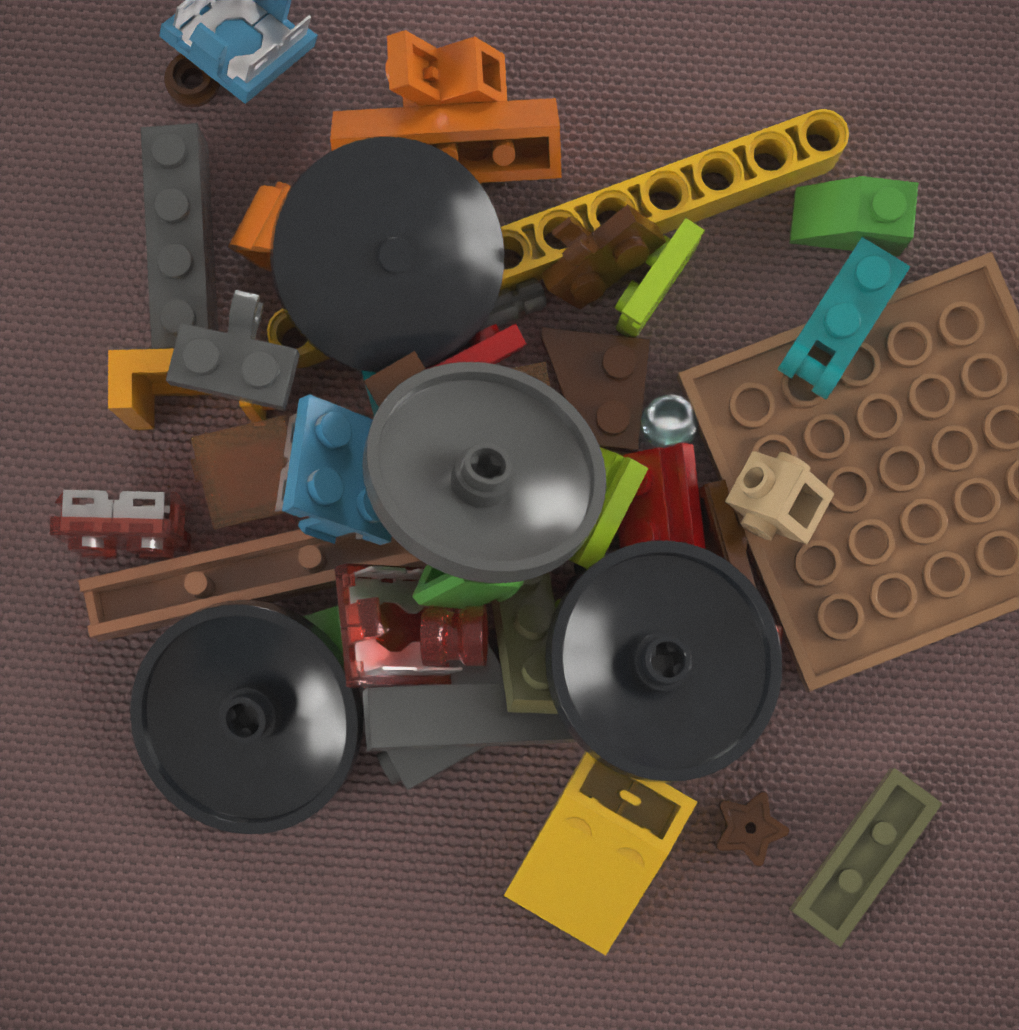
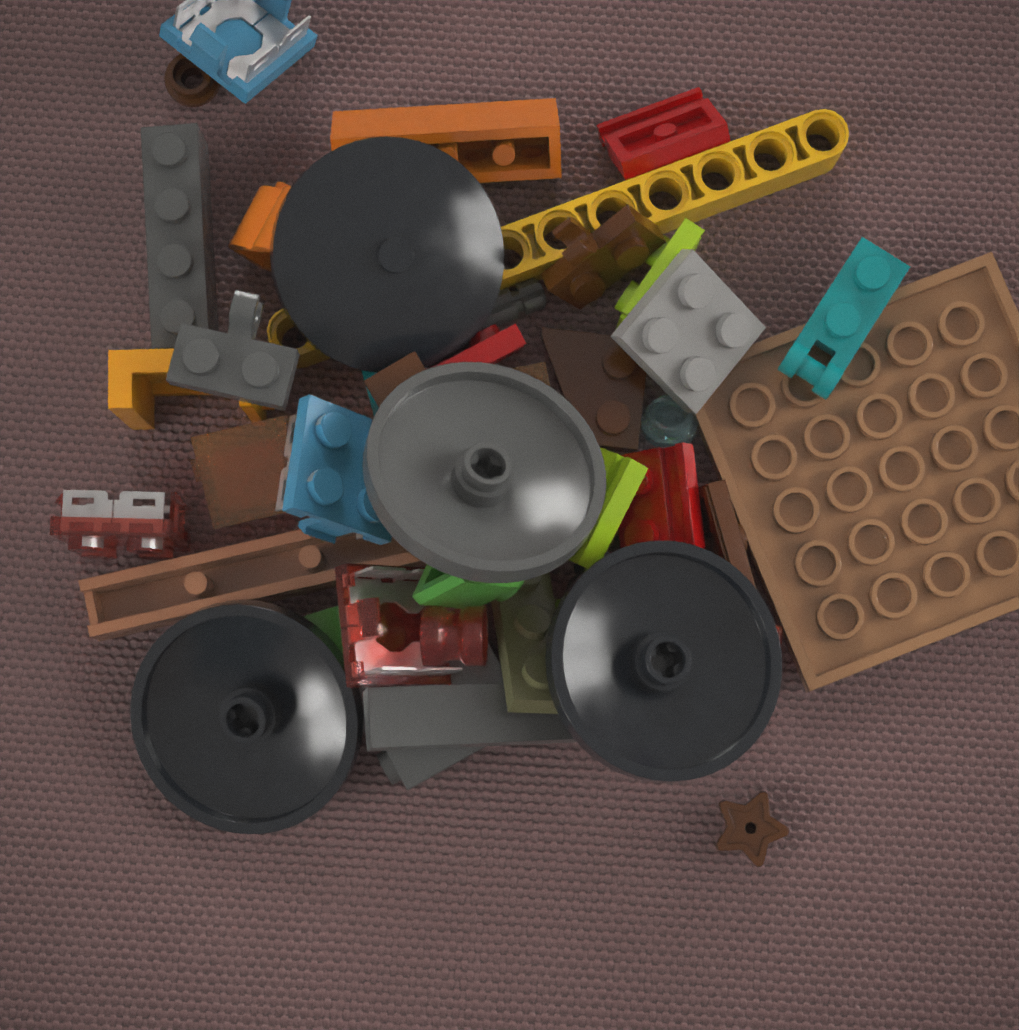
(444, 75): orange brick -> none
(599, 851): yellow slope -> none
(663, 133): none -> red plate
(688, 331): none -> light grey plate
(770, 489): tan brick -> none
(856, 207): bright green slope -> none
(865, 856): olive plate -> none

